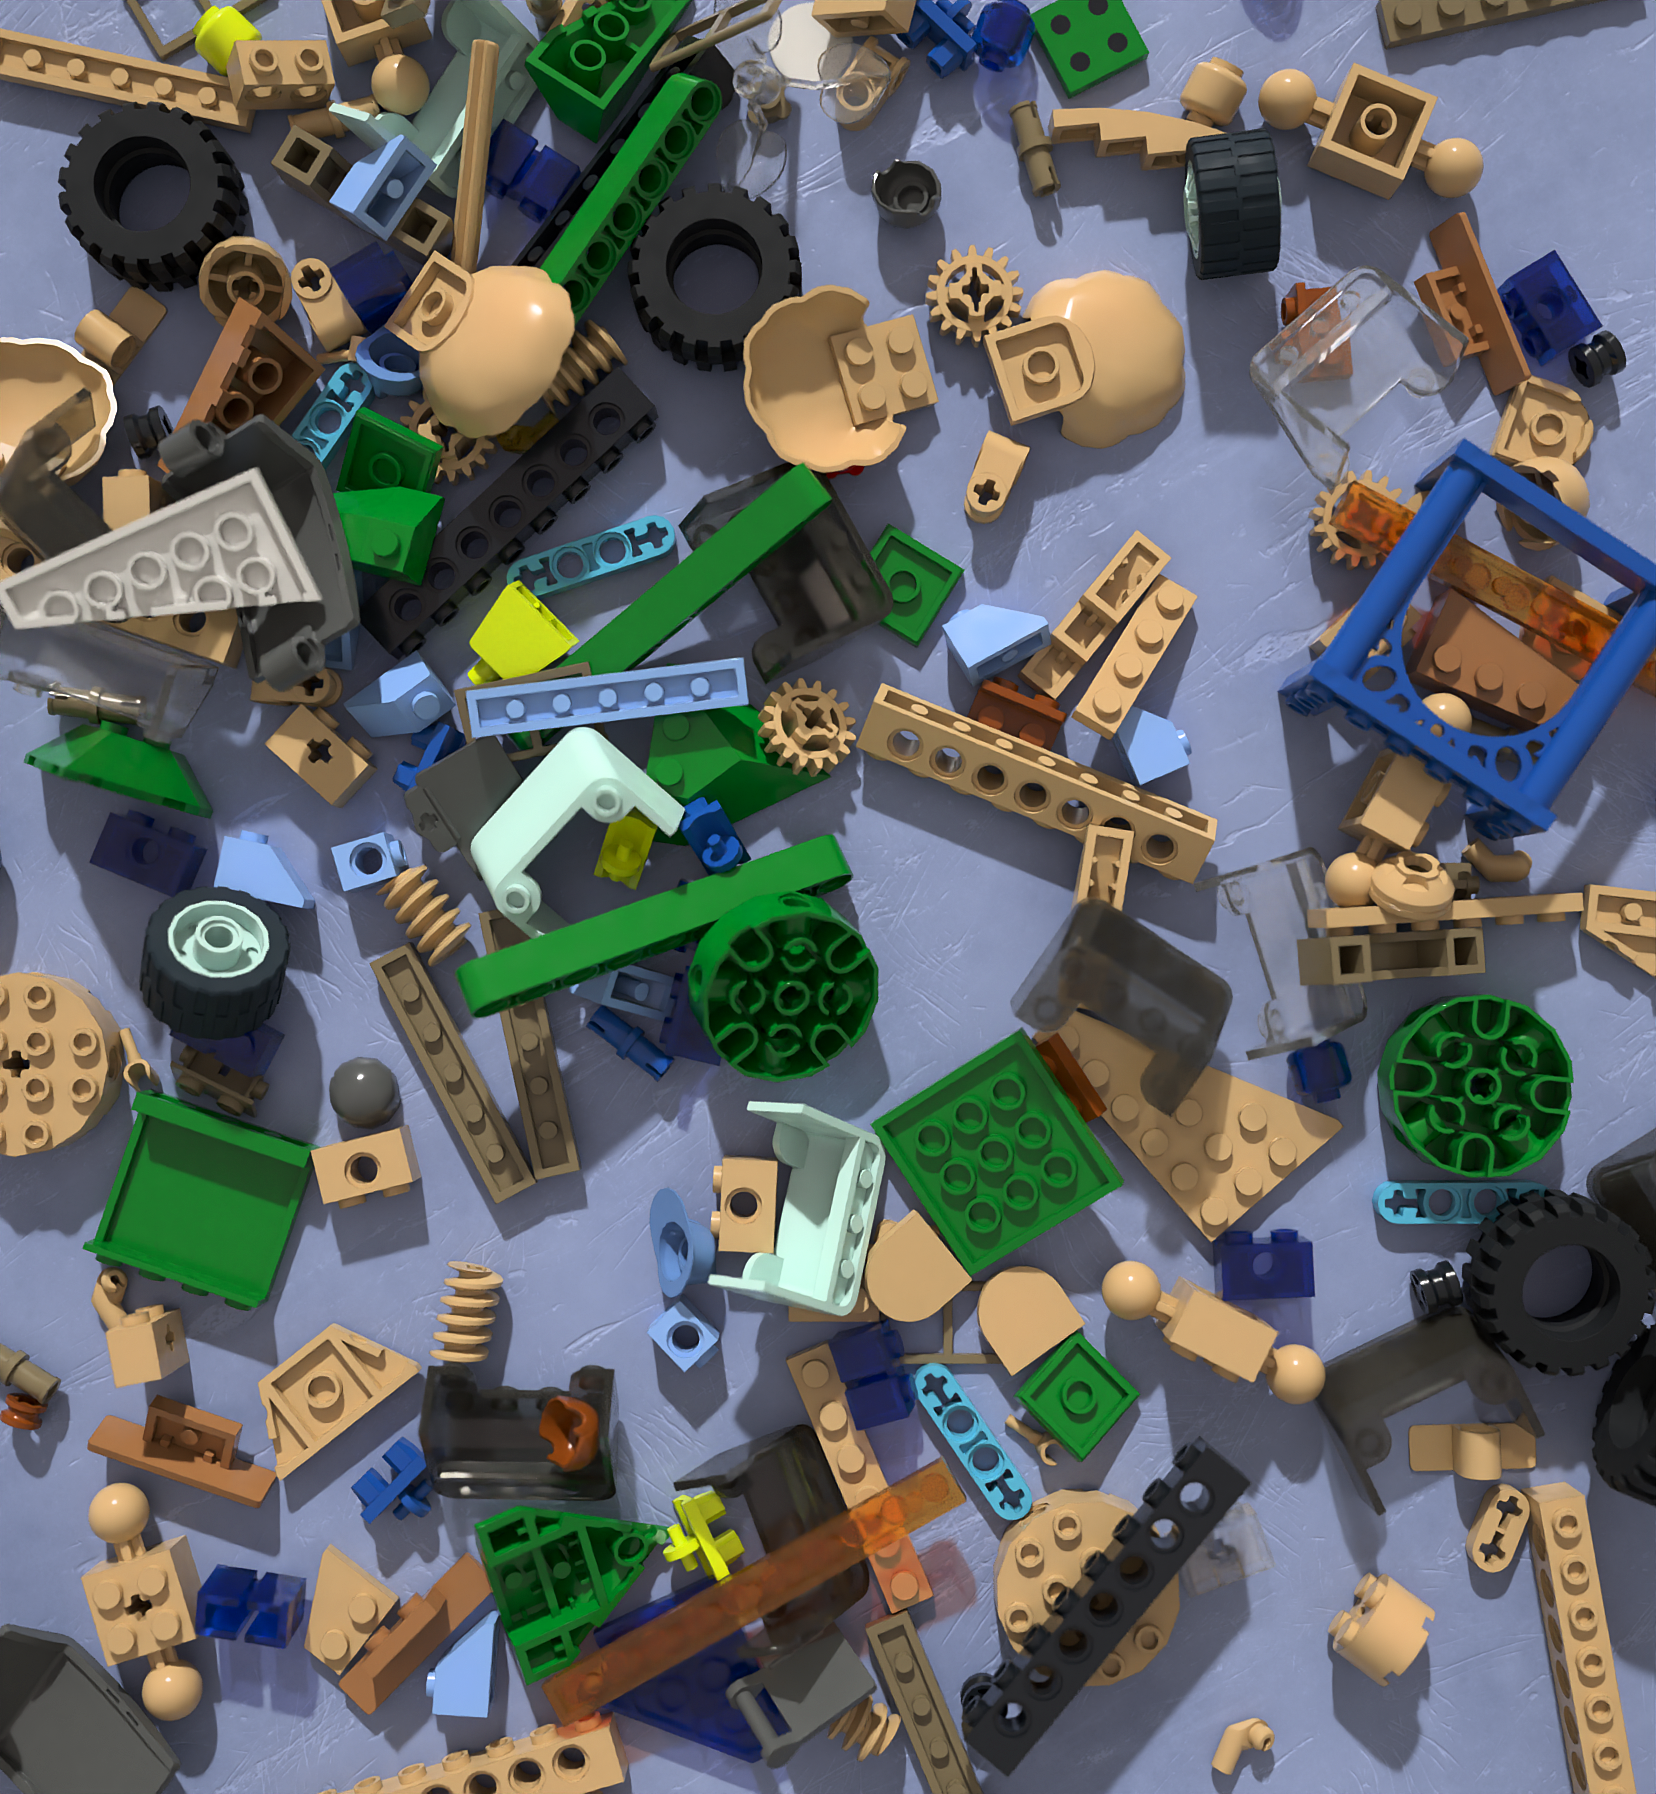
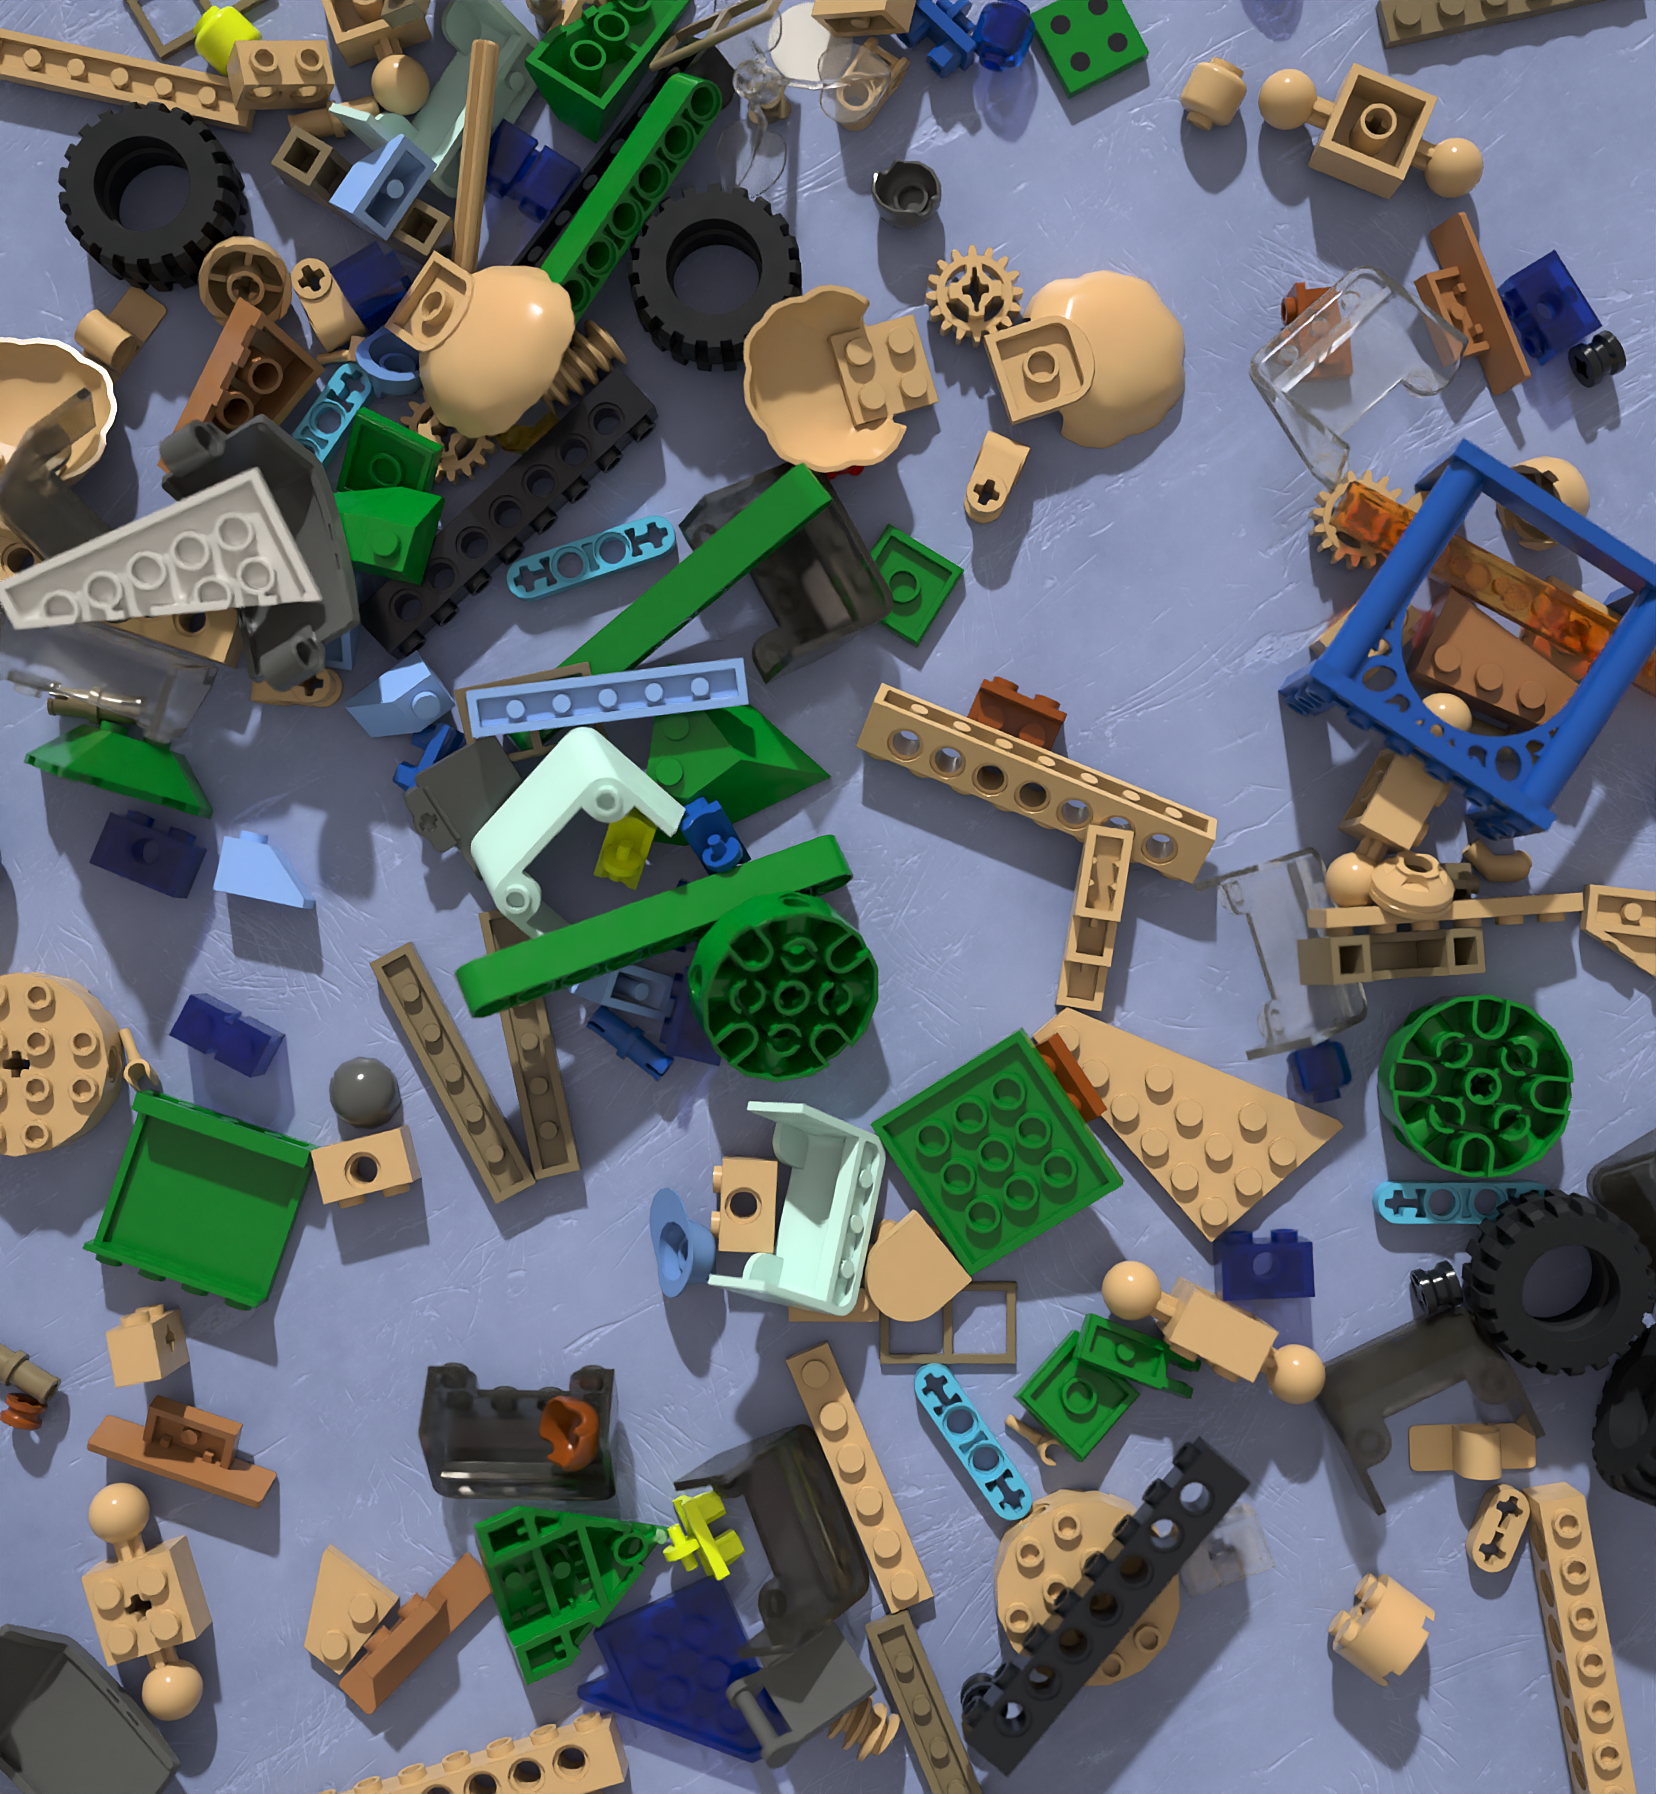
(109, 1295): tan arm -> none
(132, 497): tan brick -> none
(147, 431): black wheel -> none
(202, 1074): dark tan hinge -> none
(213, 962): black wheel -> none
(235, 1594): clear blue piece -> none
(297, 746): tan brick -> none
(326, 1391): tan wing -> none
(350, 858): light blue brick -> none
(378, 1494): blue hips -> none
(425, 913): tan piece -> none
(467, 1672): light blue slope -> none
(468, 1313): tan piece -> none
(517, 637): neon yellow torso -> none
(681, 1313): light blue brick -> none
(754, 1591): clear orange plate -> none
(806, 727): tan gear -> none
(878, 1396): clear blue piece -> none
(993, 639): light blue slope -> none
(1024, 1315): tan tile -> none
(1034, 148): dark tan pin -> none
(1094, 616): tan slope -> none
(1116, 132): tan slope -> none
(1131, 1355): none -> green hinge
(1134, 657): tan plate -> none
(1135, 984): clear smoke windscreen -> none
(1150, 746): light blue slope -> none
(1232, 204): black wheel -> none
(1240, 1737): tan arm -> none
(1542, 421): tan tile -> none

